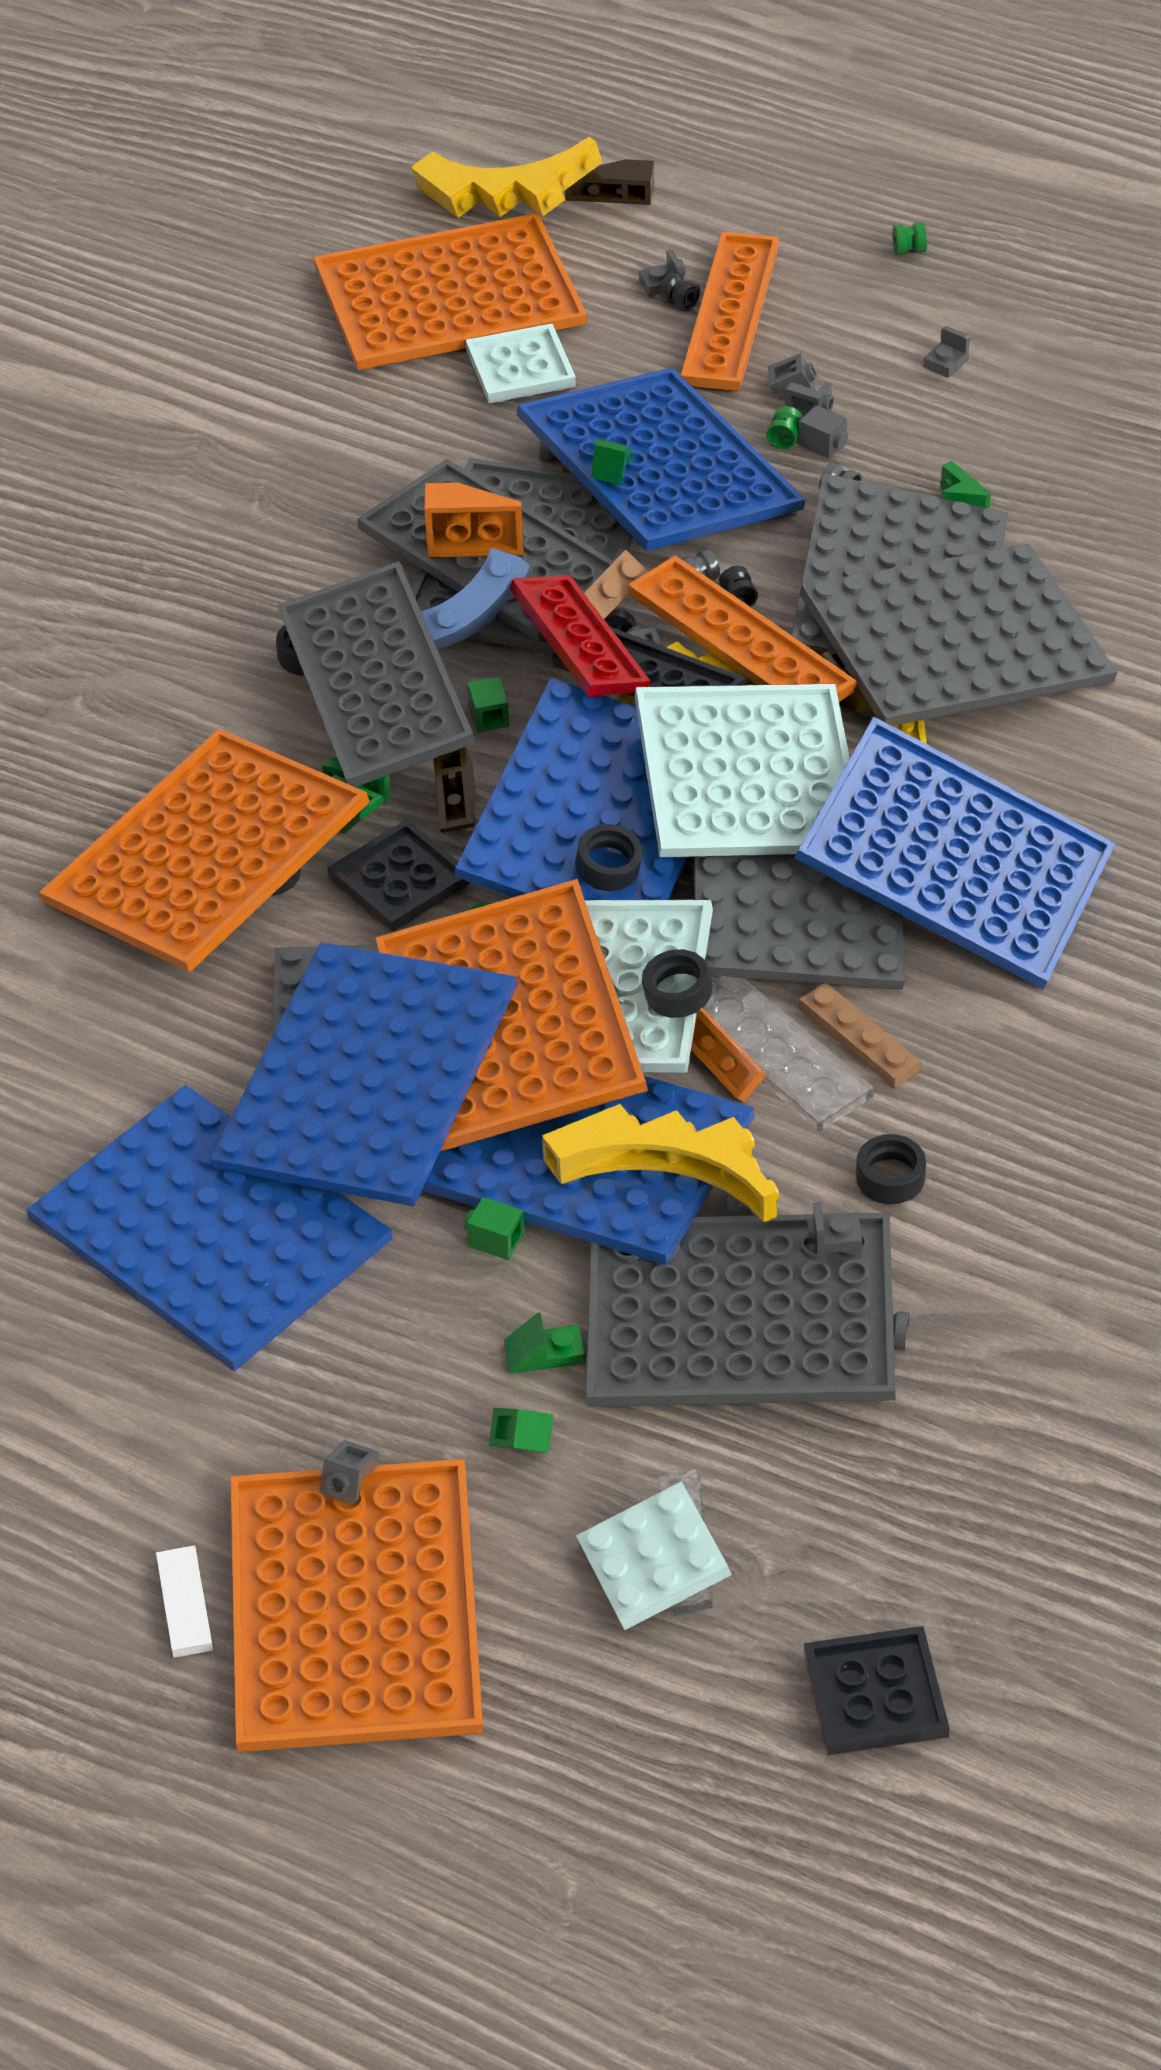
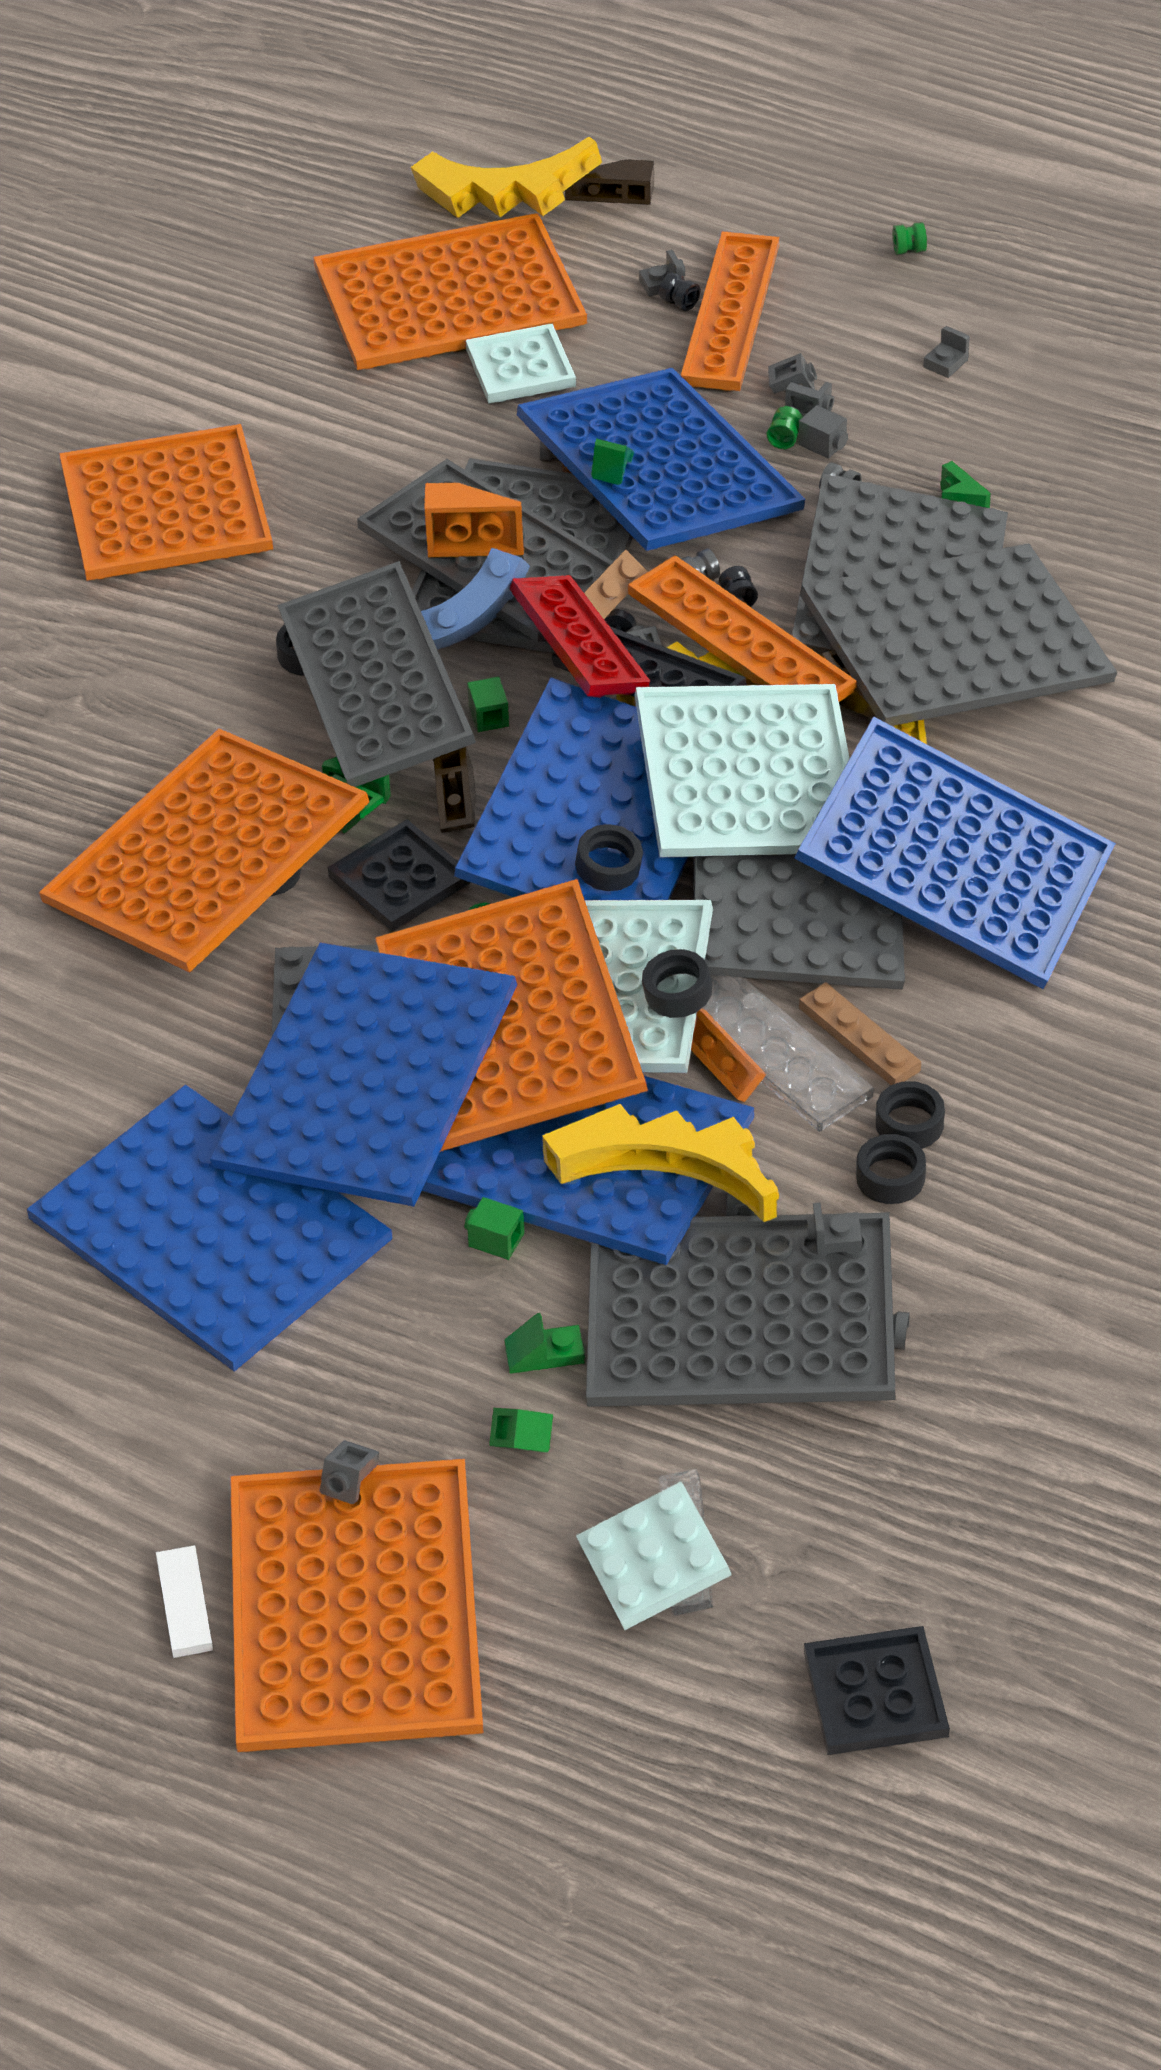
(165, 502): none -> orange plate
(911, 1094): none -> black tyre

